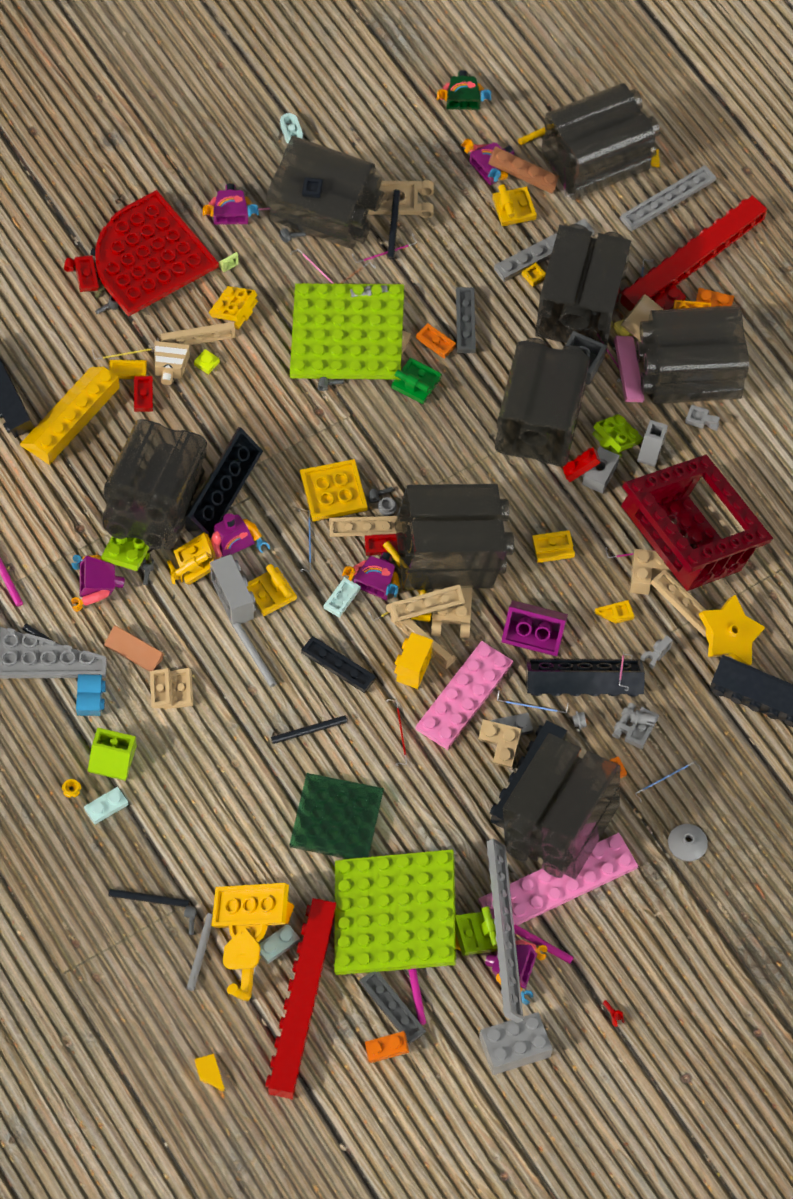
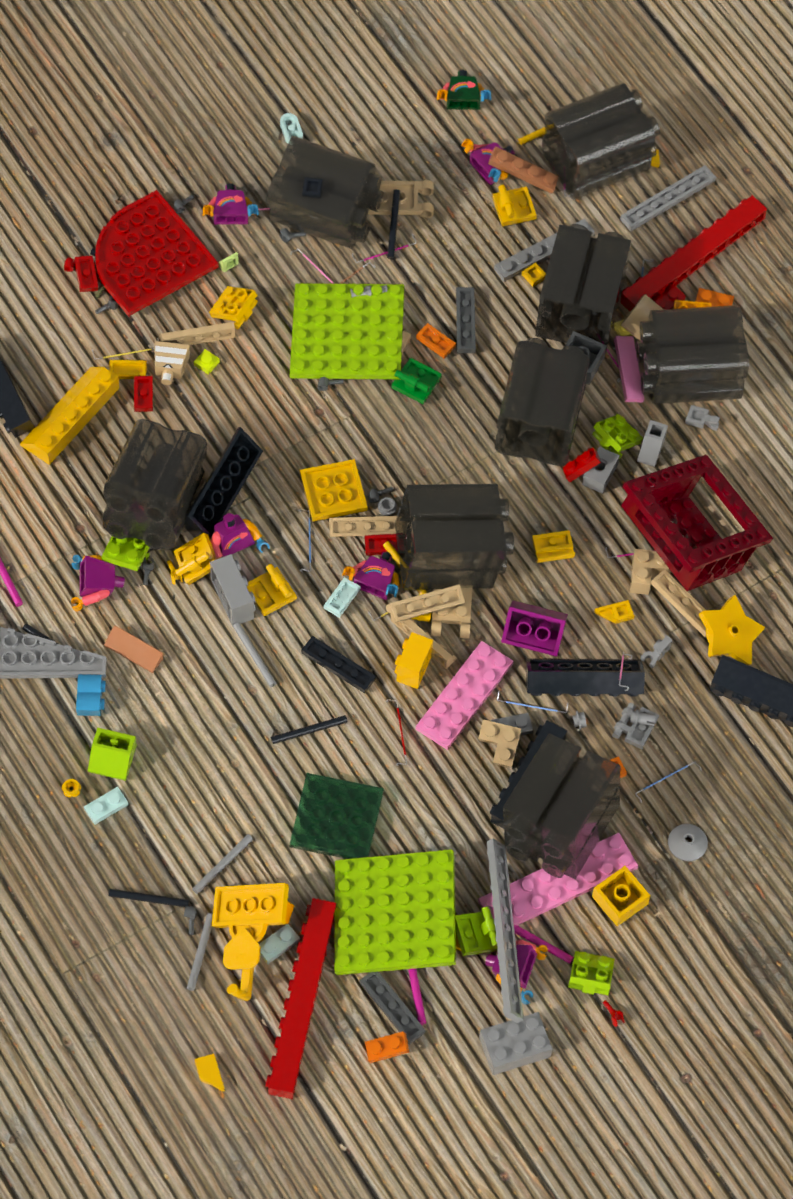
(171, 688): tan slope -> none
(179, 205): none -> dark grey hand
(222, 864): none -> light grey piece
(591, 973): none -> lime plate
(621, 896): none -> yellow brick

